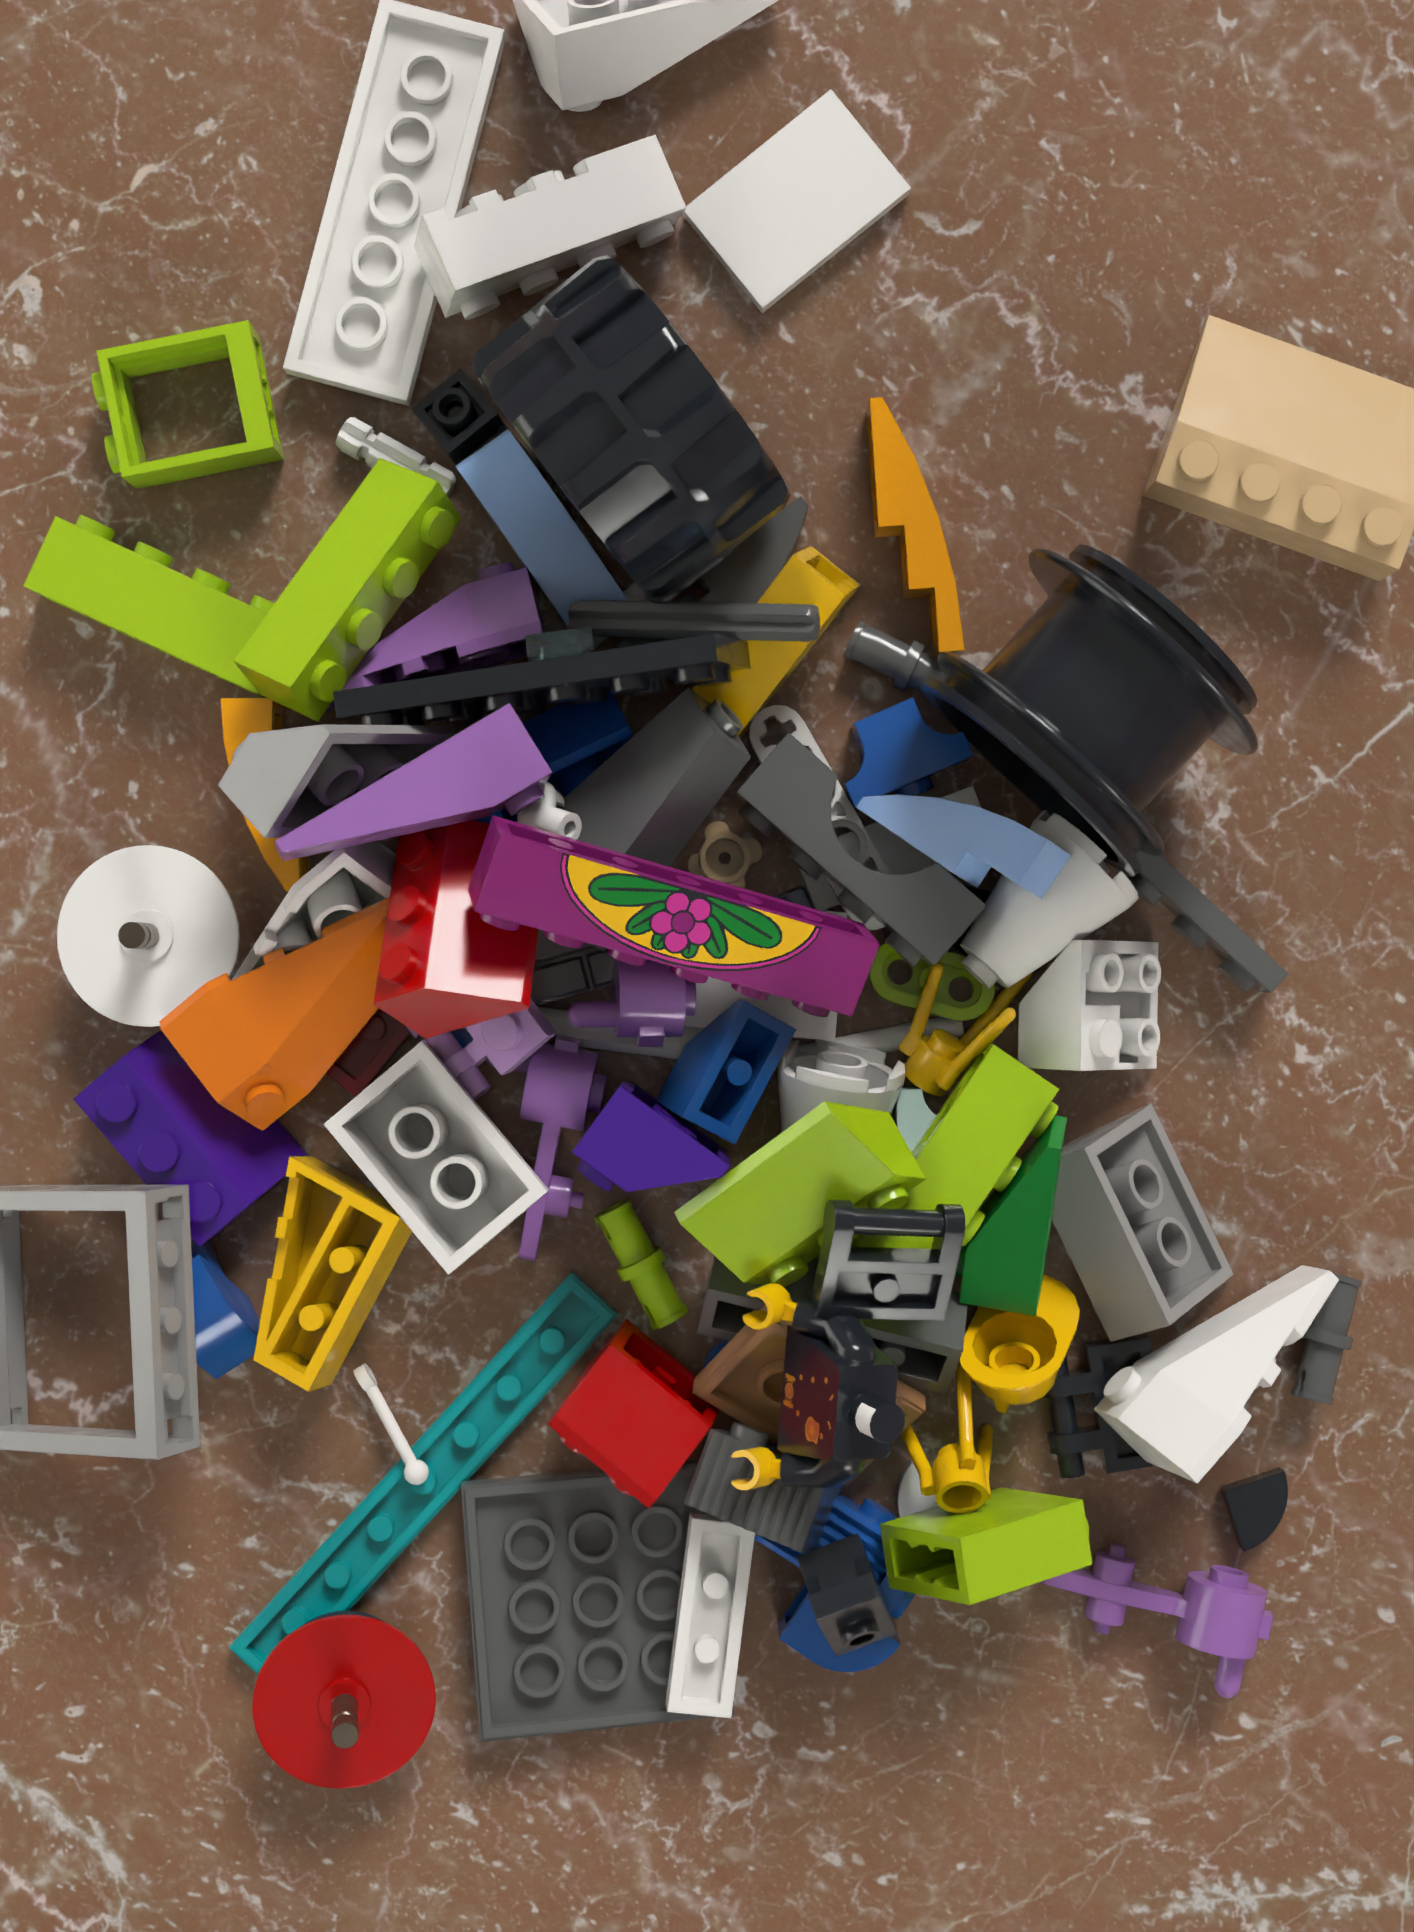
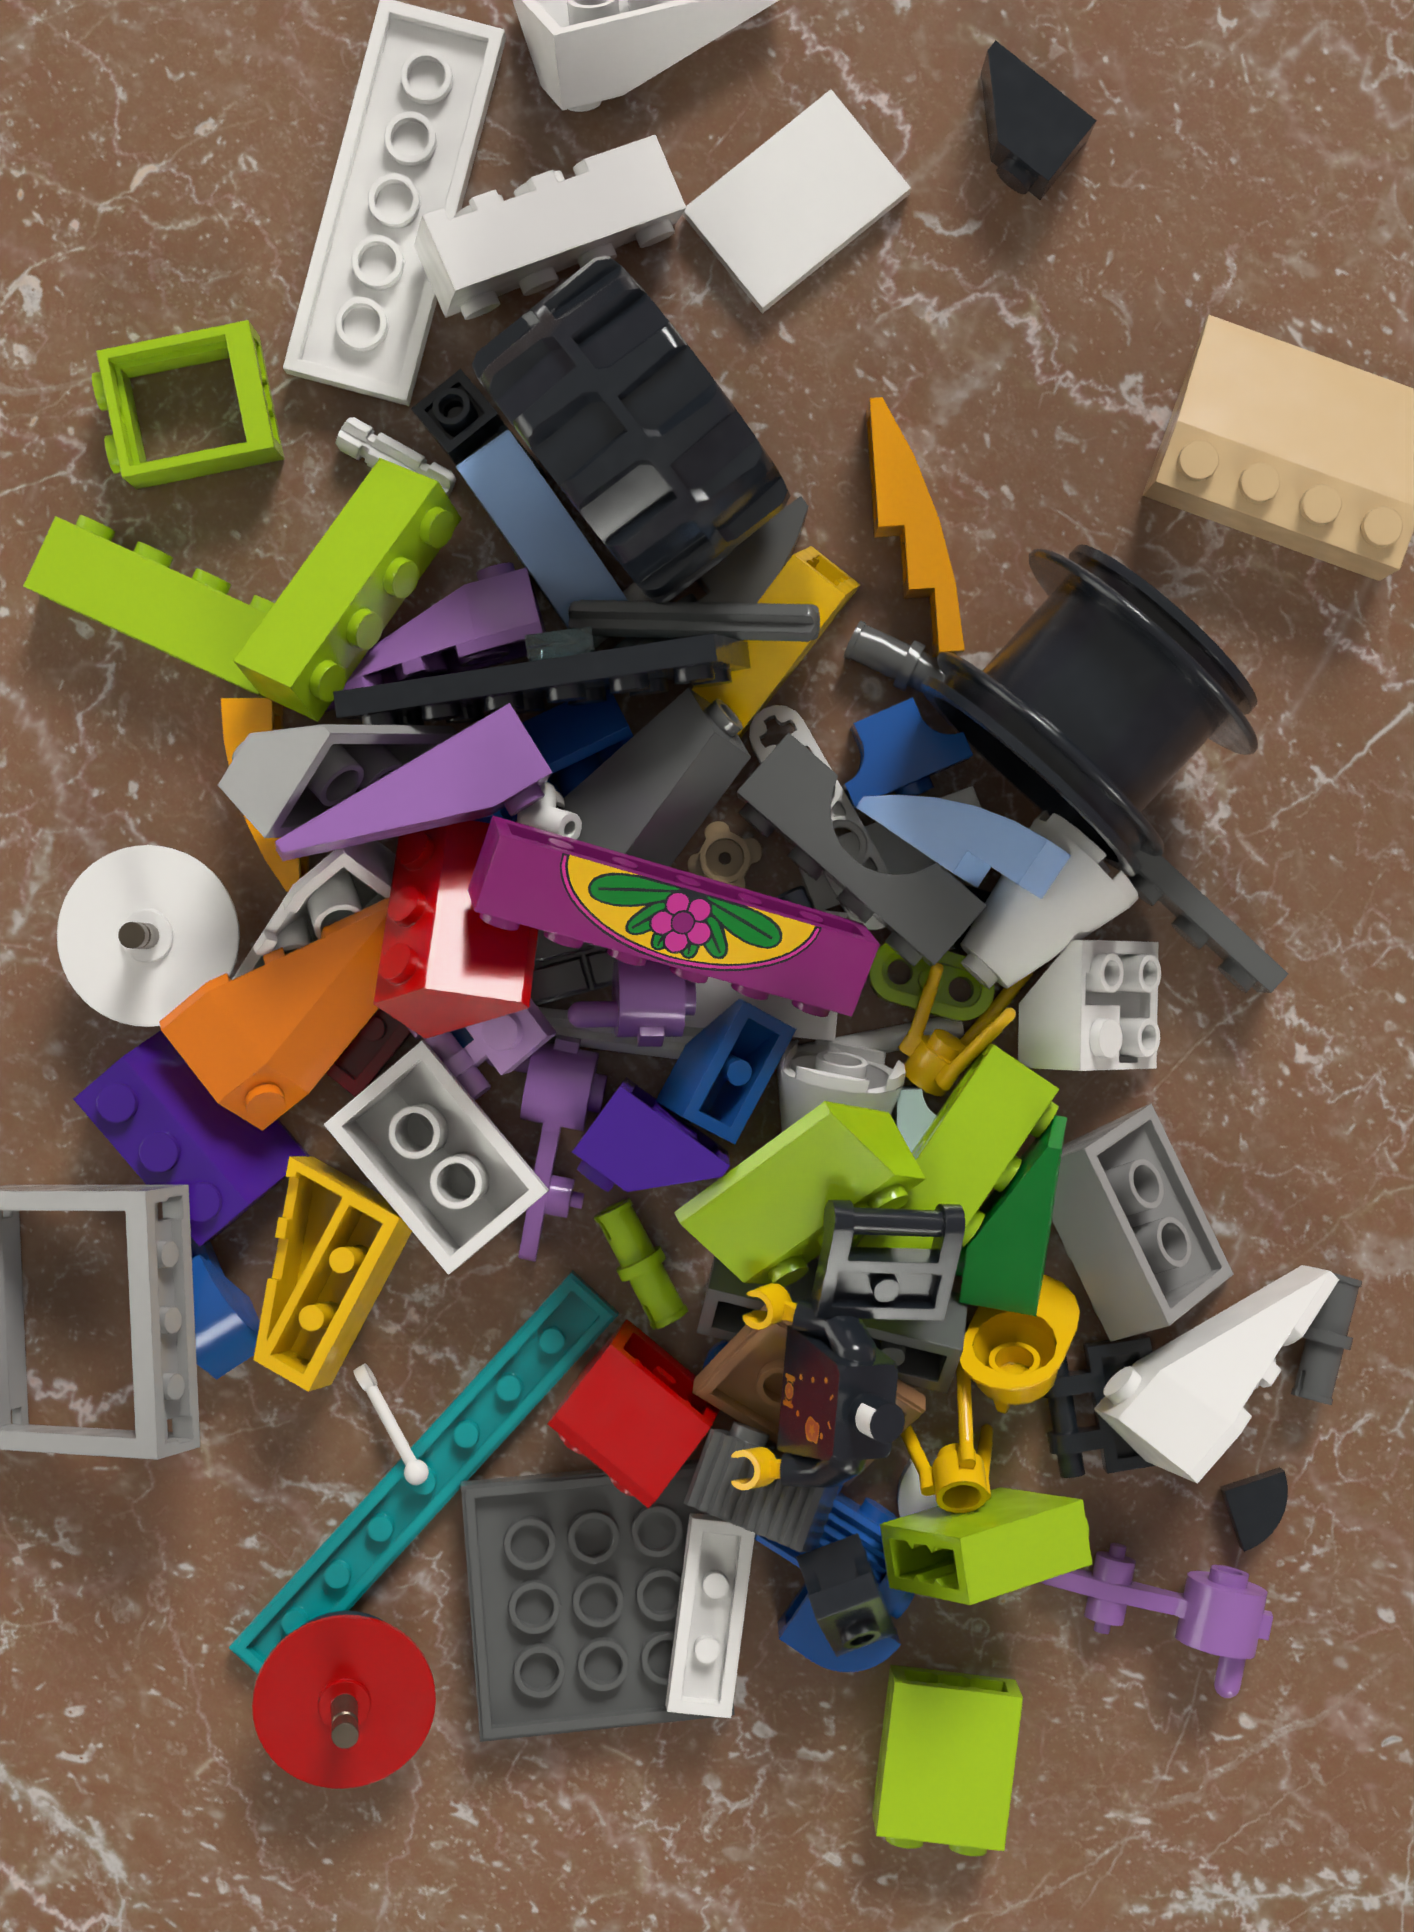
(947, 1760): none -> lime brick
(1029, 123): none -> black slope

